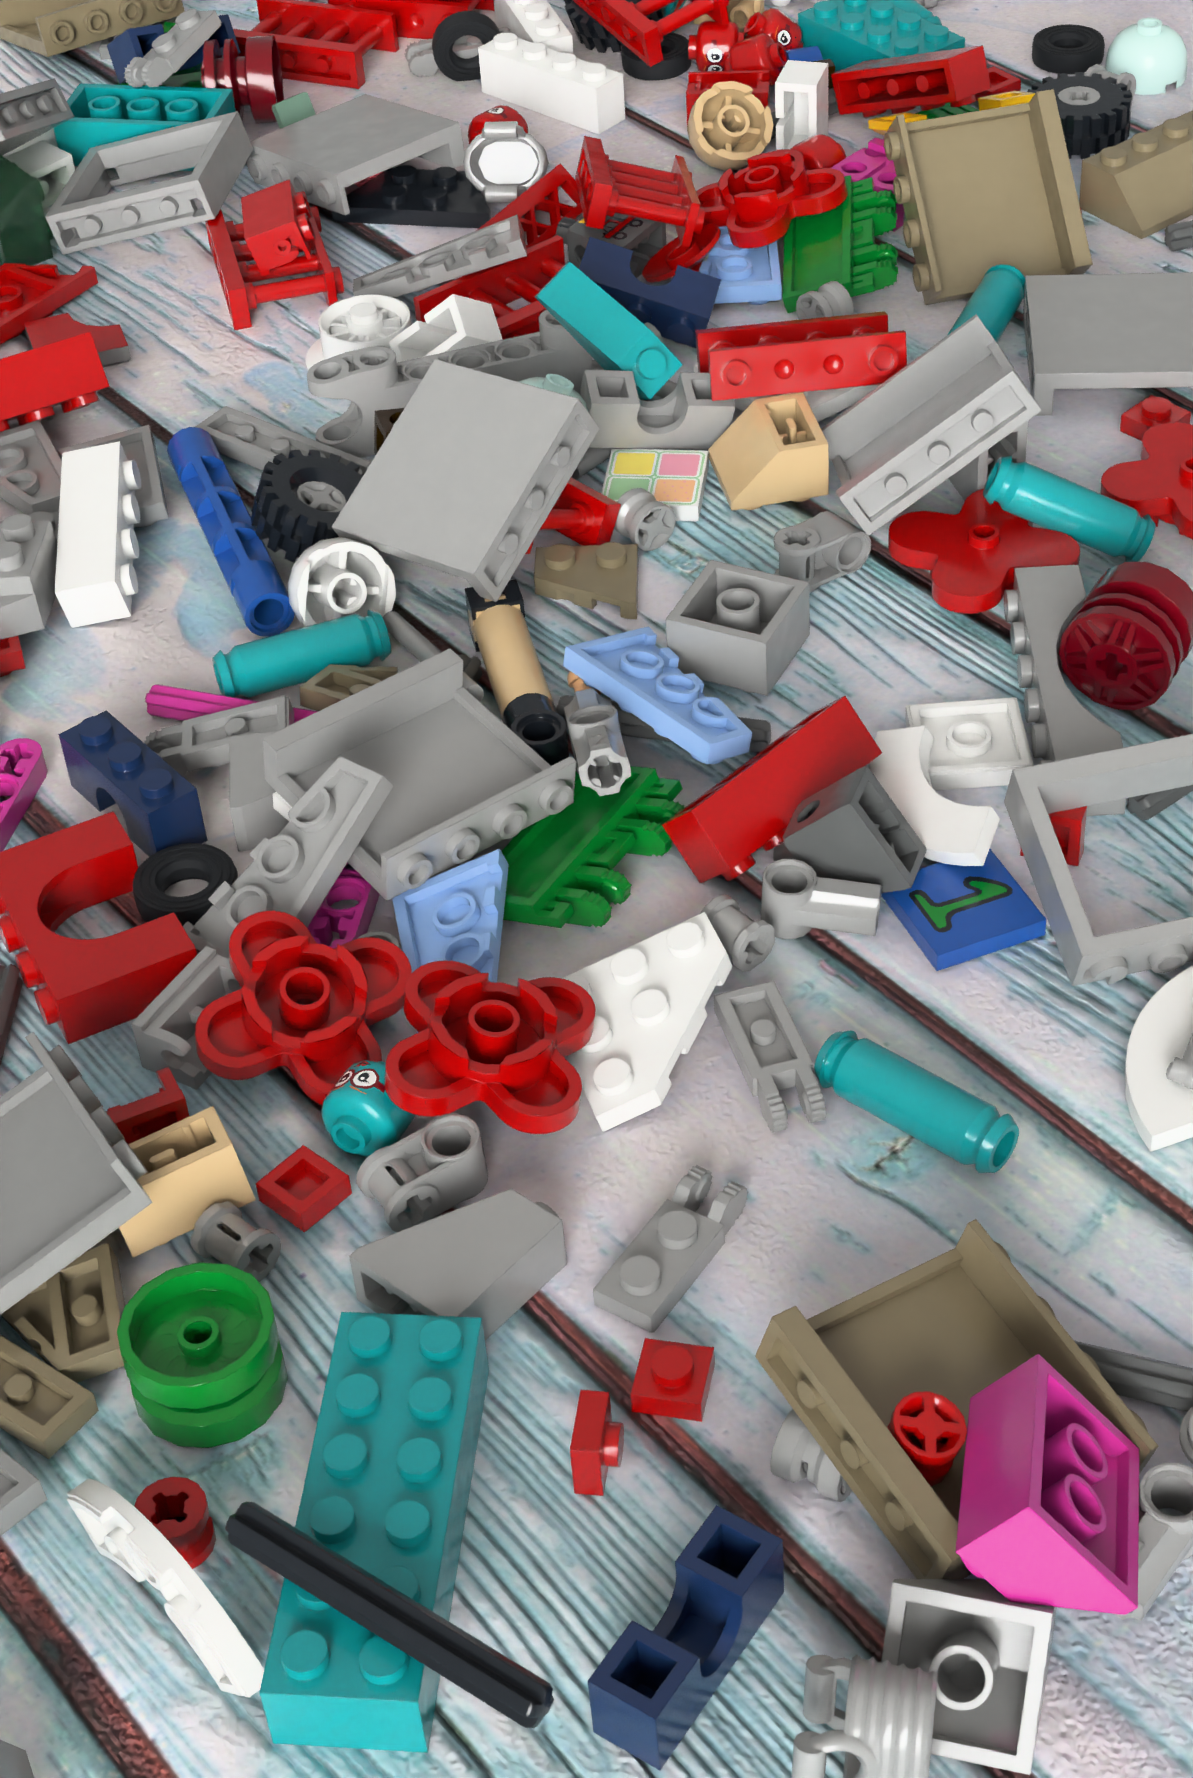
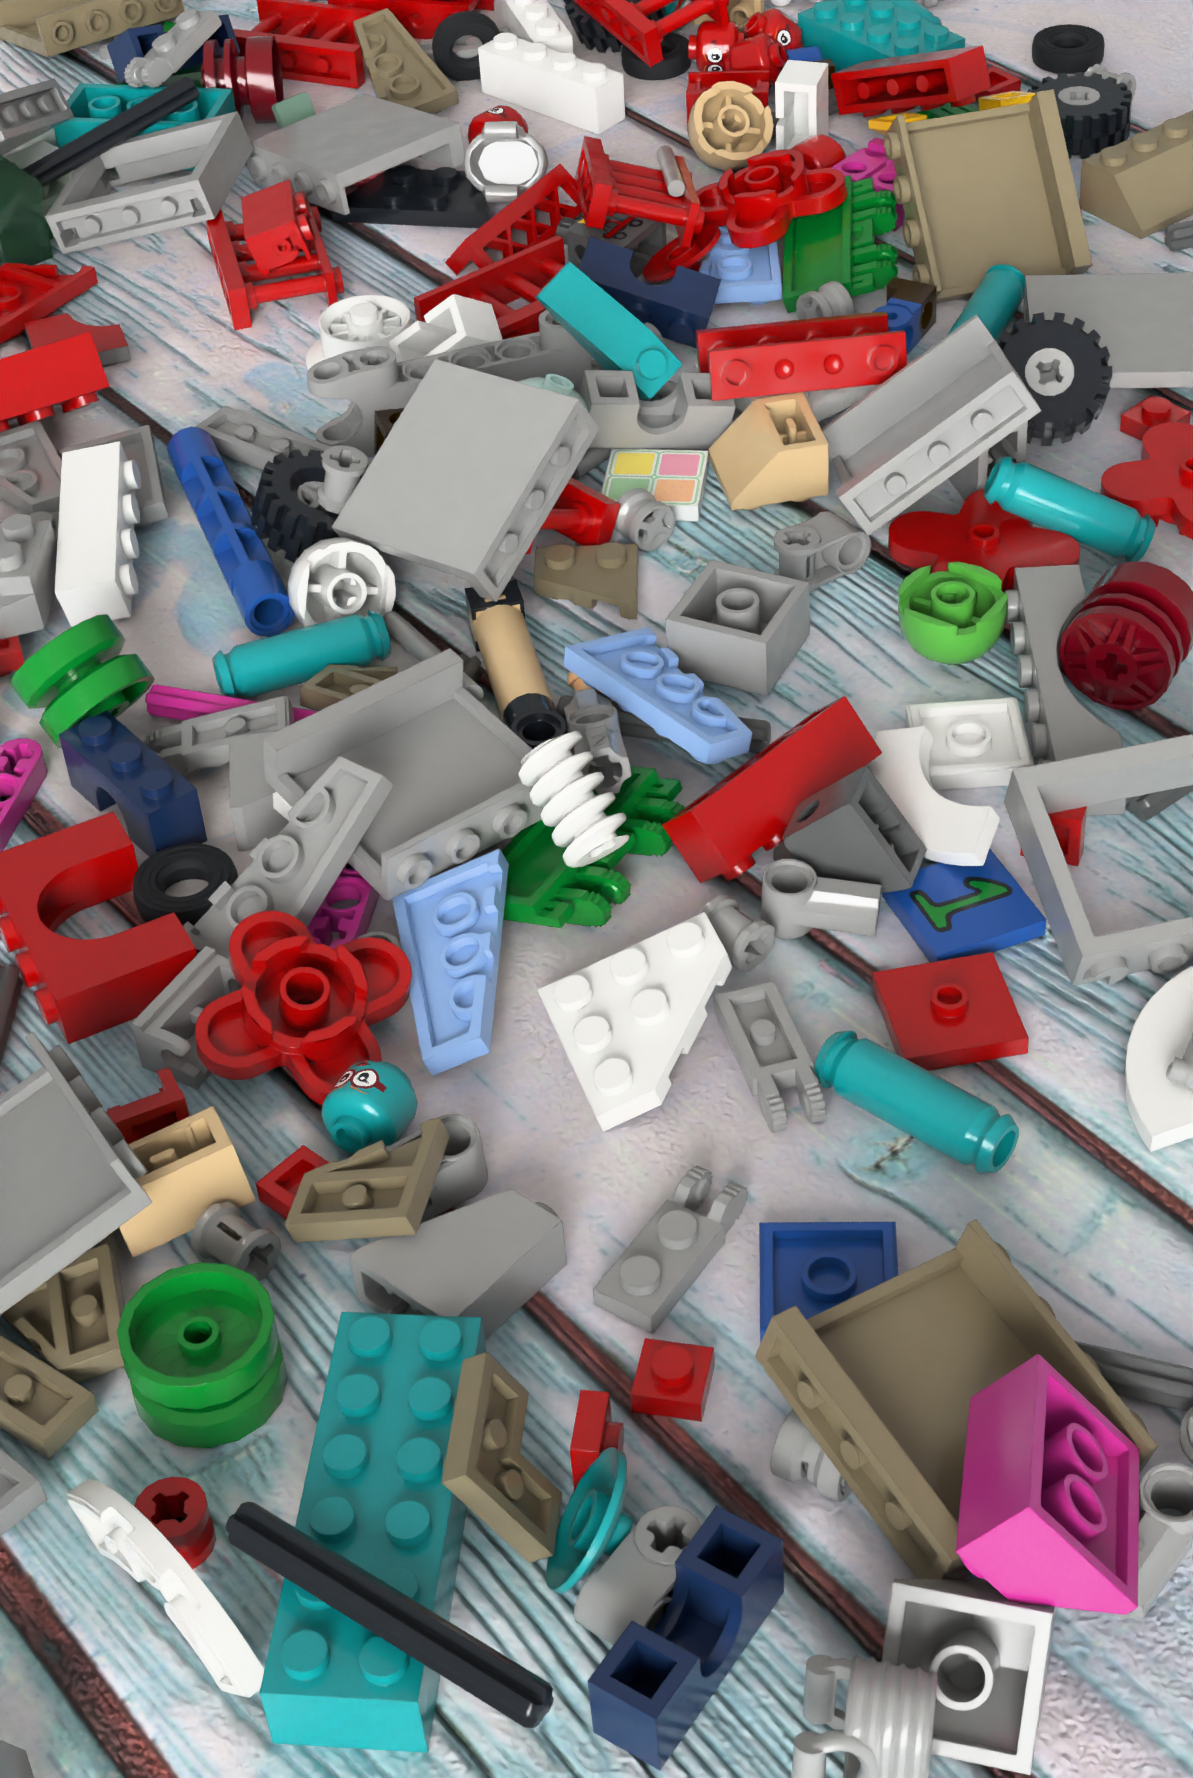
(81, 676): none -> green wheel
(113, 132): none -> black axle
(343, 471): none -> light grey bush
(370, 1191): none -> dark tan wing
(400, 67): none -> dark tan wing
(453, 259): light grey wing -> none
(486, 1462): none -> dark tan plate
(491, 1046): red plant -> none
(571, 800): none -> white piece
(591, 1522): none -> teal dish
(637, 1576): none -> light grey piece
(670, 171): none -> light grey bar
(821, 1264): none -> blue tile
(905, 309): none -> leg
(936, 1425): red wheel -> none
(950, 1012): none -> red plate
(952, 612): none -> bright green cylinder
(1080, 369): none -> black wheel
(1149, 53): light aqua cylinder -> none

